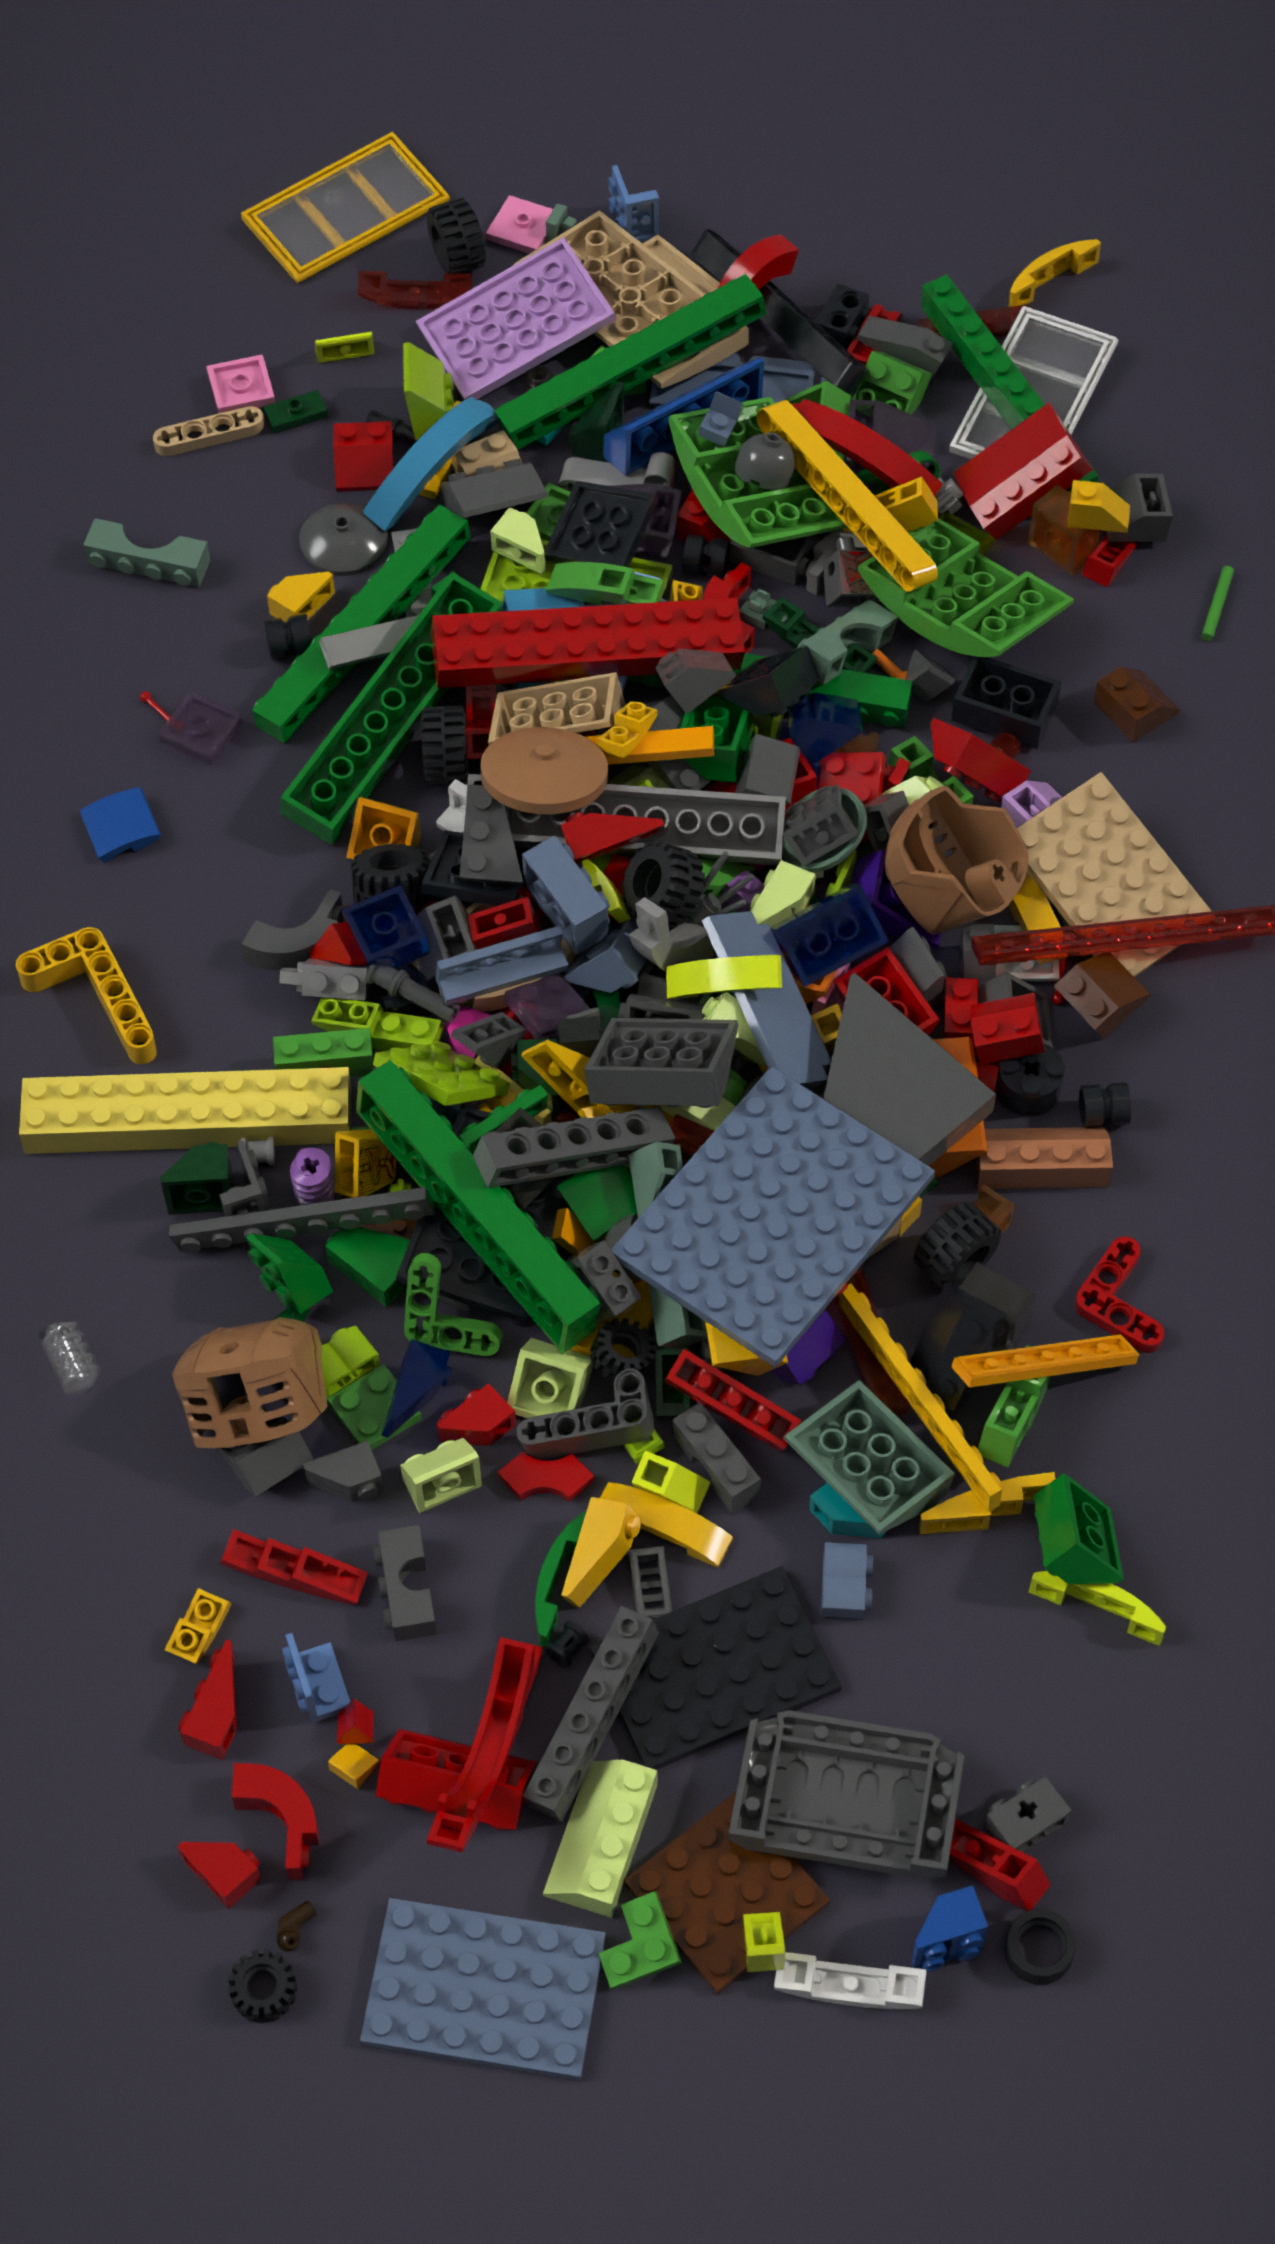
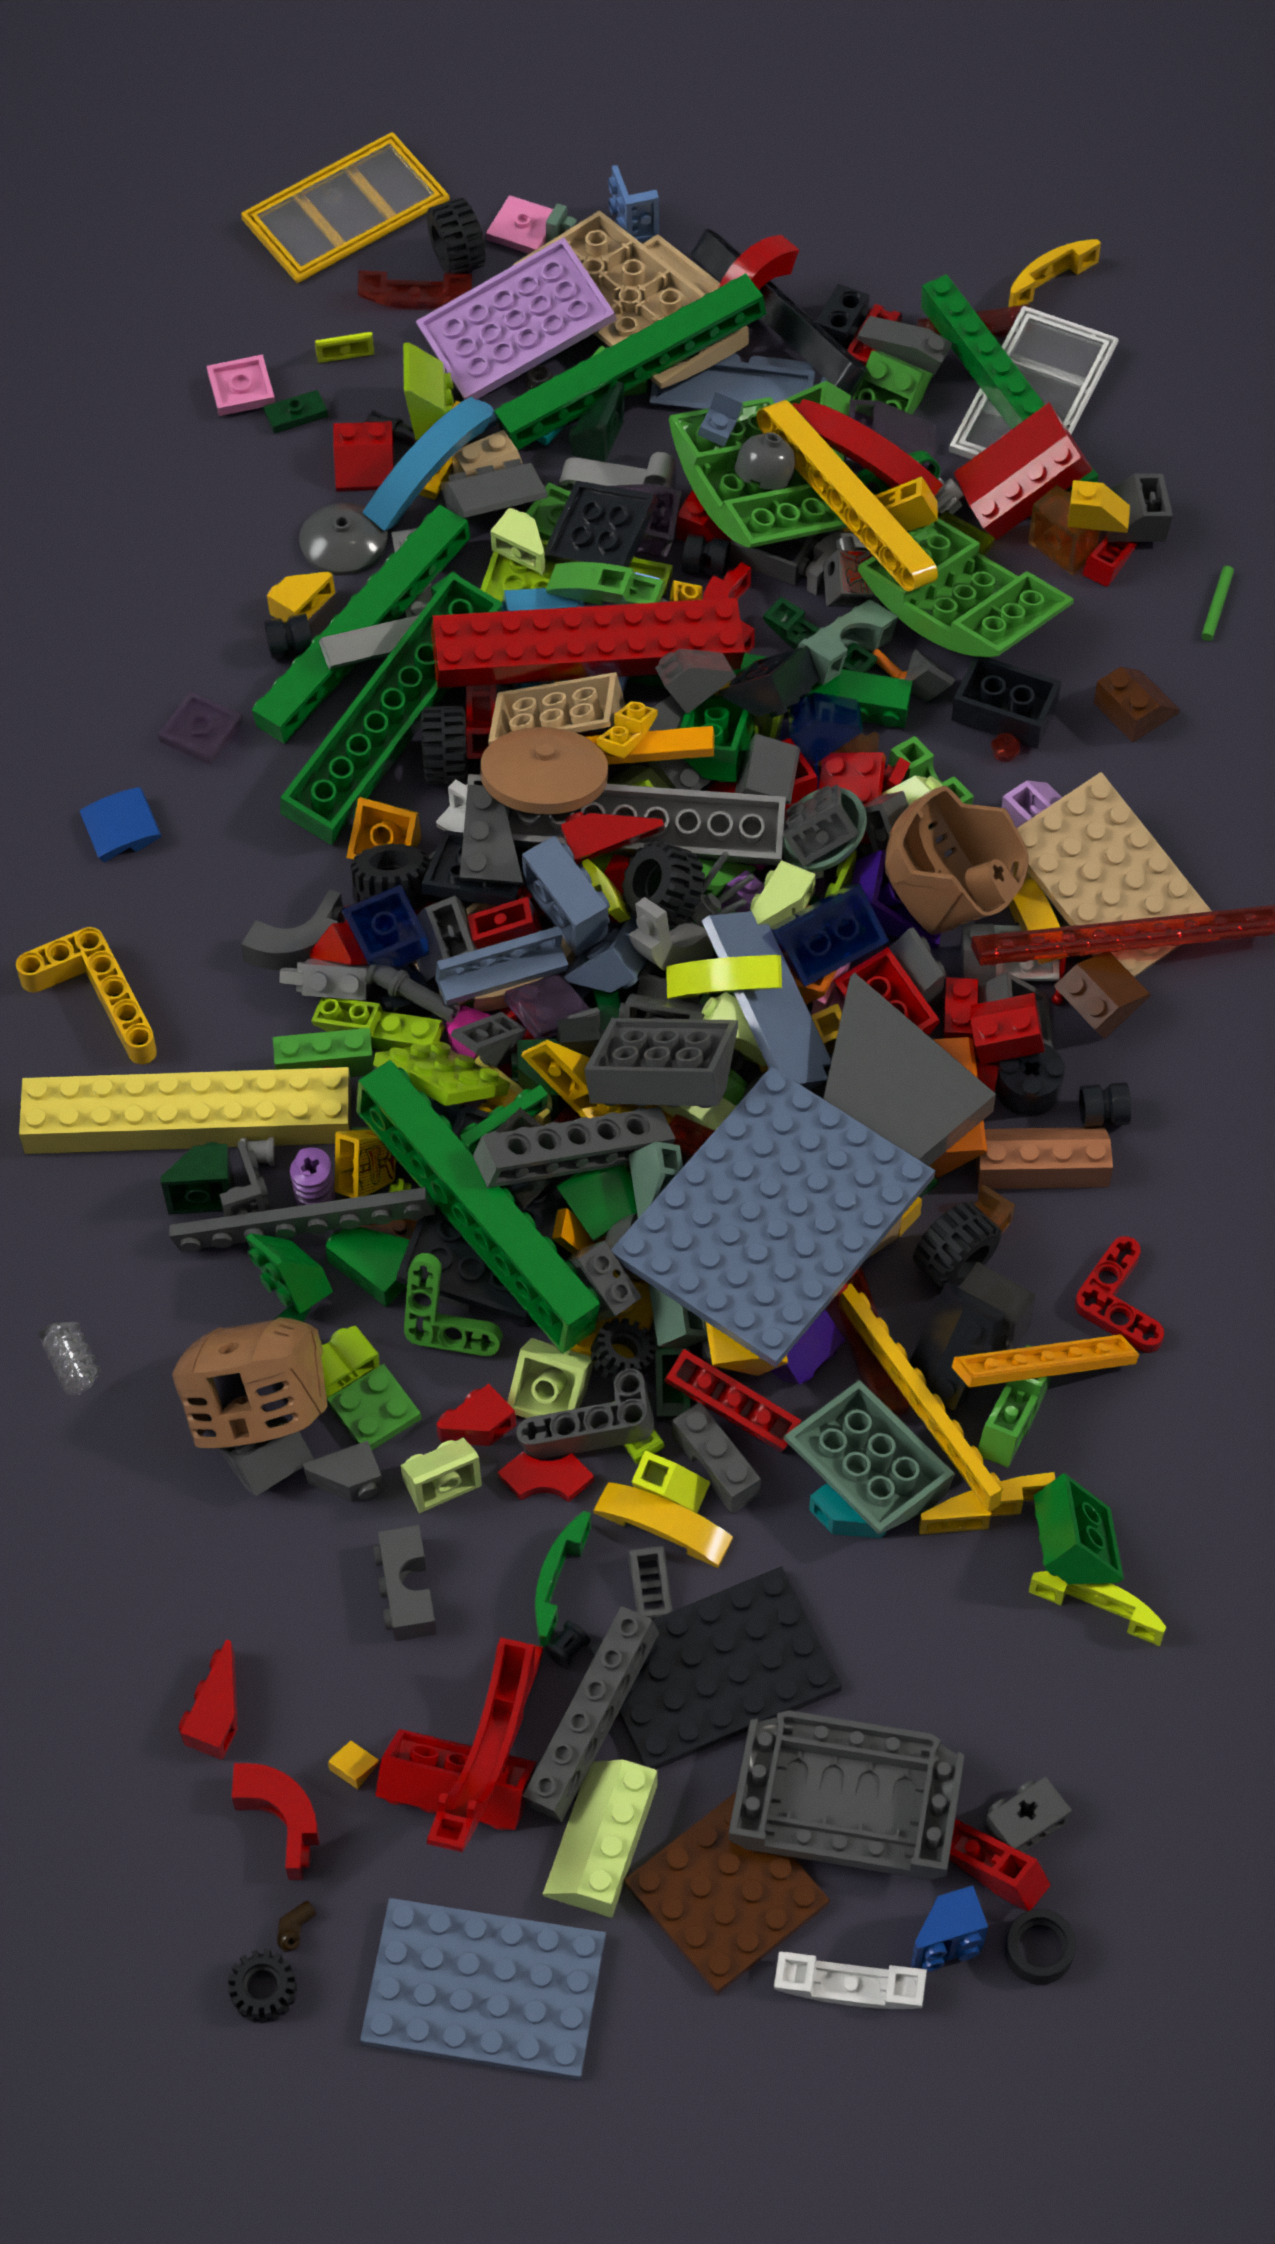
(146, 697): red hinge -> none
(178, 562): sand green arch -> none
(199, 1627): yellow slope -> none
(210, 435): tan beam -> none
(222, 1868): red slope -> none
(294, 1568): red slope -> none
(315, 1680): medium blue bracket -> none
(355, 1724): red slope -> none
(418, 1380): clear blue slope -> none
(600, 1546): yellow slope -> none
(634, 442): blue slope -> none
(651, 1946): bright green plate -> none
(755, 607): sand green tile -> none
(764, 1942): neon yellow slope -> none
(845, 1580): sand blue brick -> none
(976, 761): red slope -> none

